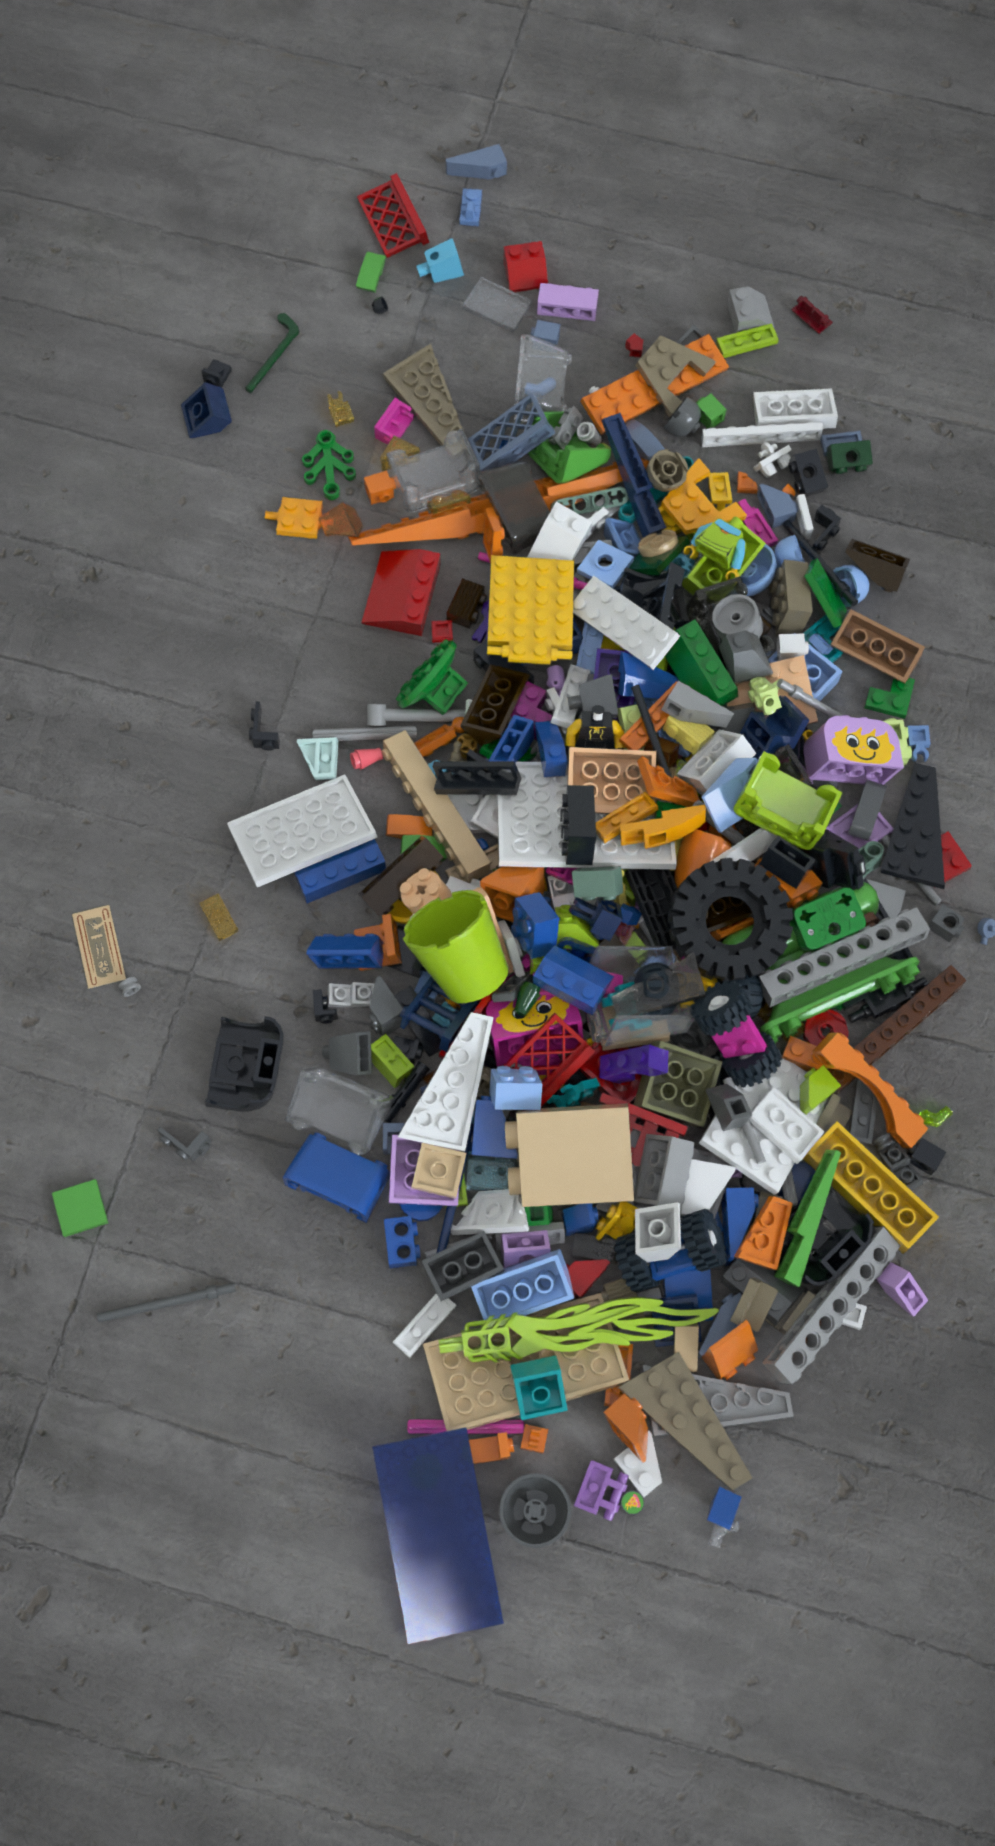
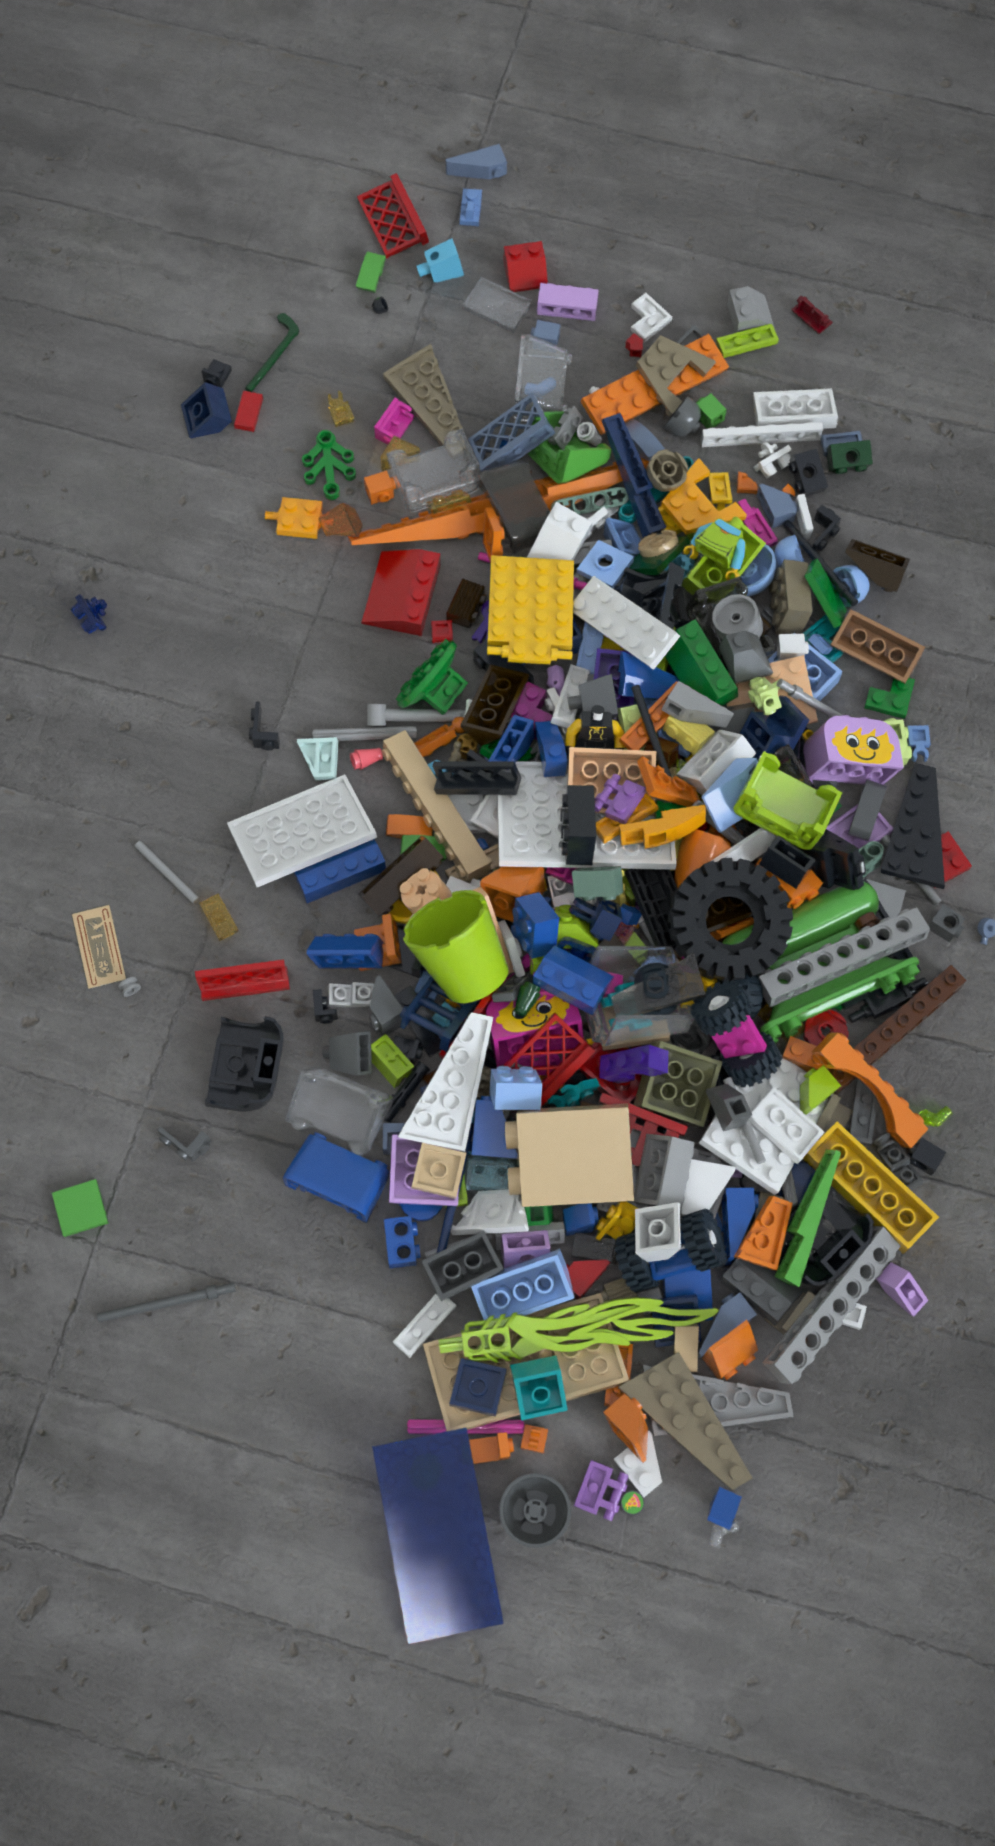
(92, 610): none -> clear blue hips
(180, 885): none -> light grey bar
(243, 980): none -> red fence
(248, 411): none -> red tile
(478, 1387): none -> dark blue plate
(625, 801): none -> medium lavender plate
(653, 317): none -> white tile
(754, 1304): dark tan panel -> none
(825, 913): green axle -> none

